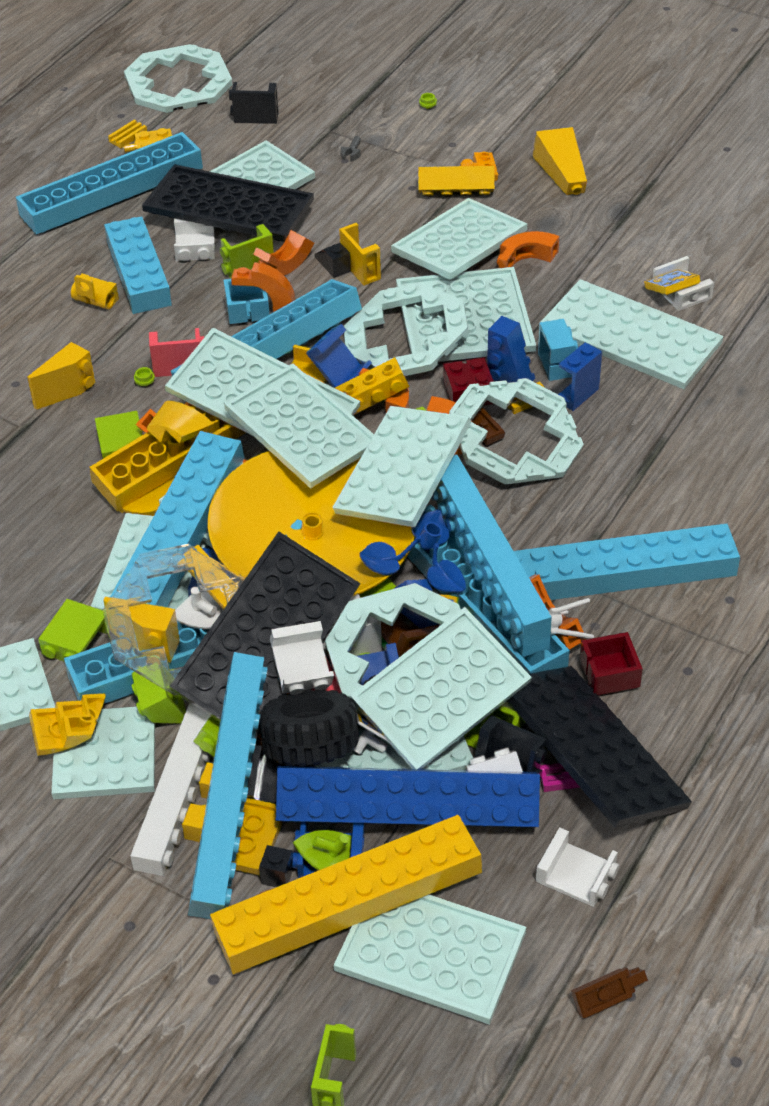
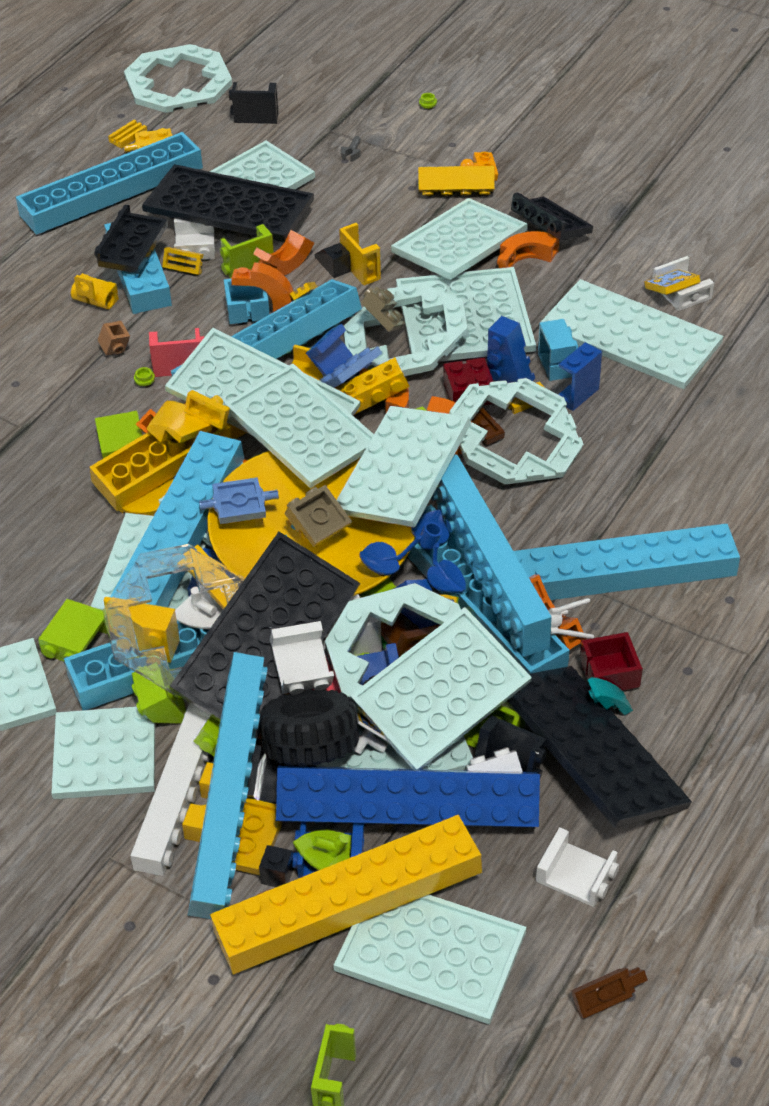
(62, 376): yellow slope -> none
(65, 724): yellow slope -> none
(113, 338): none -> medium nougat brick
(129, 241): none -> black bracket
(197, 270): none -> yellow tile
(207, 409): none -> yellow tile
(238, 500): none -> medium blue plate
(303, 290): none -> yellow tile
(317, 515): none -> dark tan plate
(351, 367): none -> medium blue plate
(380, 305): none -> dark tan plate
(550, 217): none -> black bracket
(556, 782): dark pink tile -> none
(560, 158): yellow slope -> none
(609, 695): none -> teal slope

